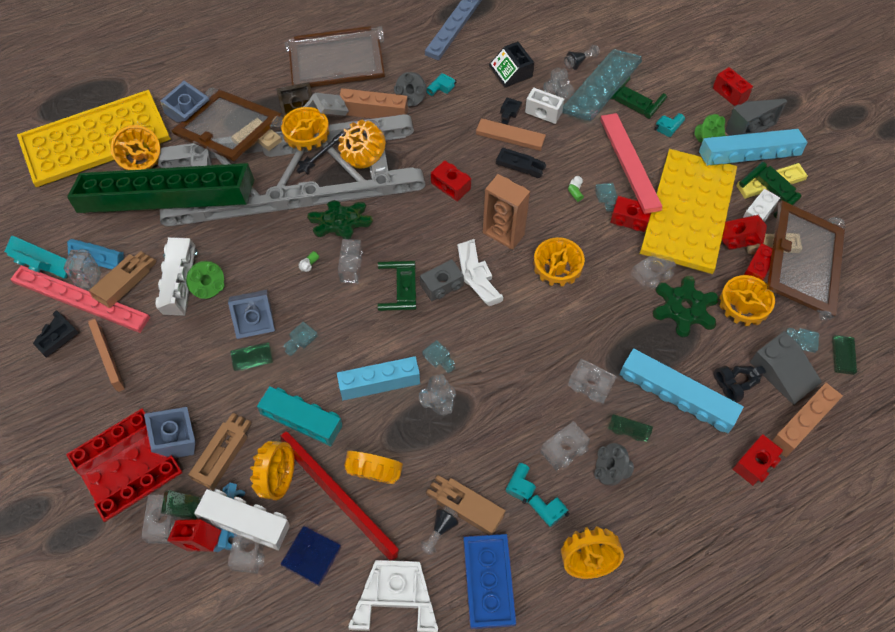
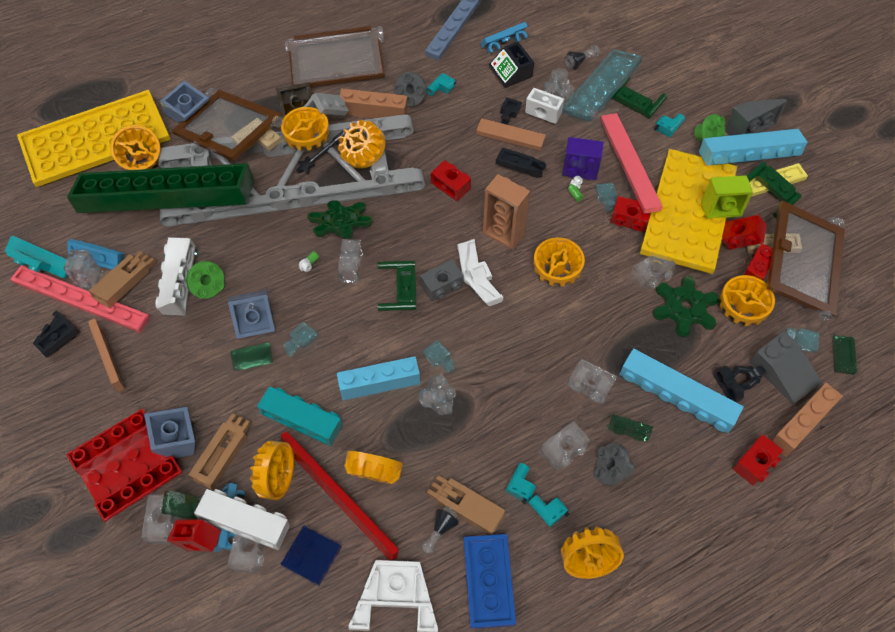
(504, 36): none -> dark azure plate
(582, 158): none -> dark purple brick
(726, 196): none -> lime brick
(732, 87): red brick -> none
(763, 205): white brick -> none

